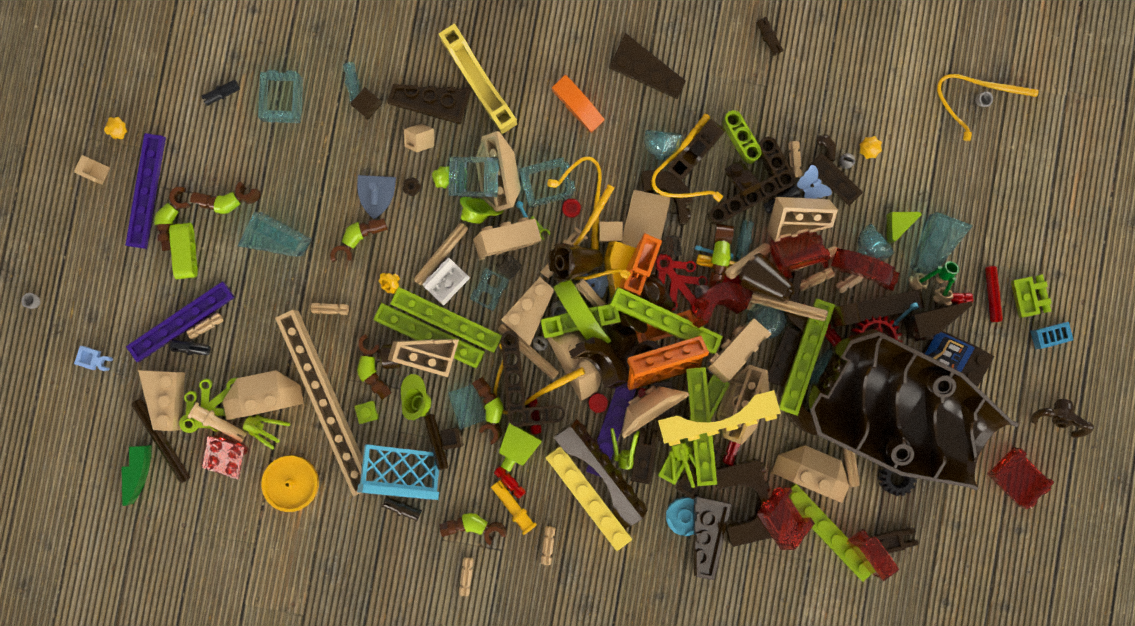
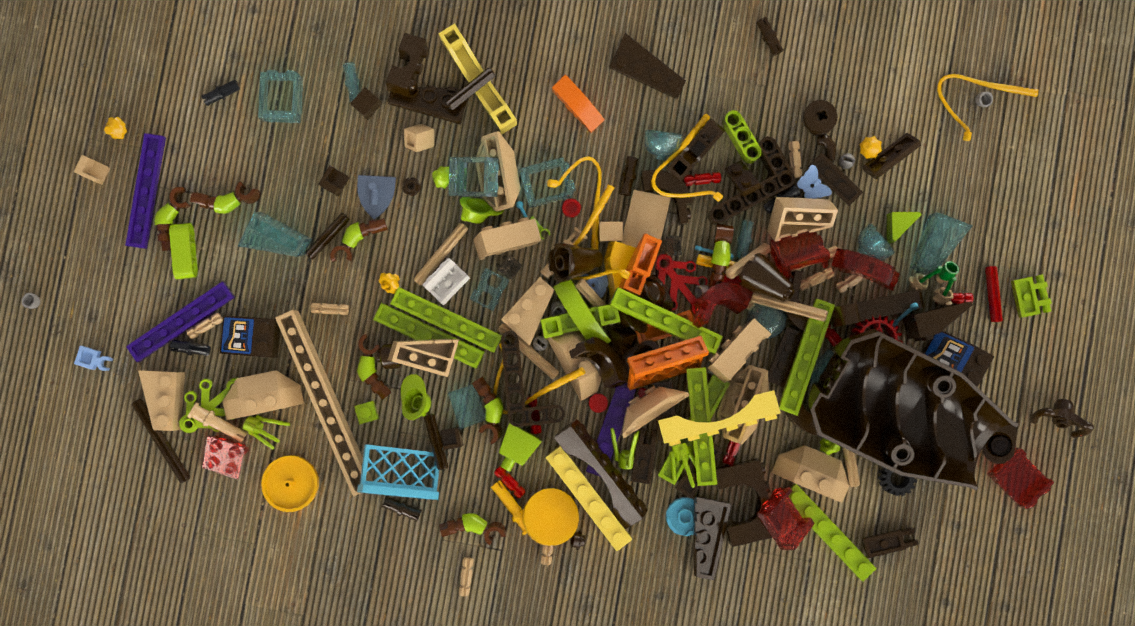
(135, 473): green slope -> none
(250, 336): none -> slope
(327, 236): none -> dark brown axle
(333, 181): none -> dark brown panel
(403, 79): none -> dark brown arch
(469, 89): none -> dark brown axle
(550, 517): none -> yellow piece
(577, 540): none -> dark brown plate
(628, 176): none -> dark brown pin
(705, 178): none -> red axle
(828, 114): none -> dark brown piece
(828, 446): none -> lime piece
(873, 555): clear red panel -> none
(891, 155): none -> dark brown plate
(1001, 445): none -> dark brown piece
(1038, 337): dark azure slope -> none

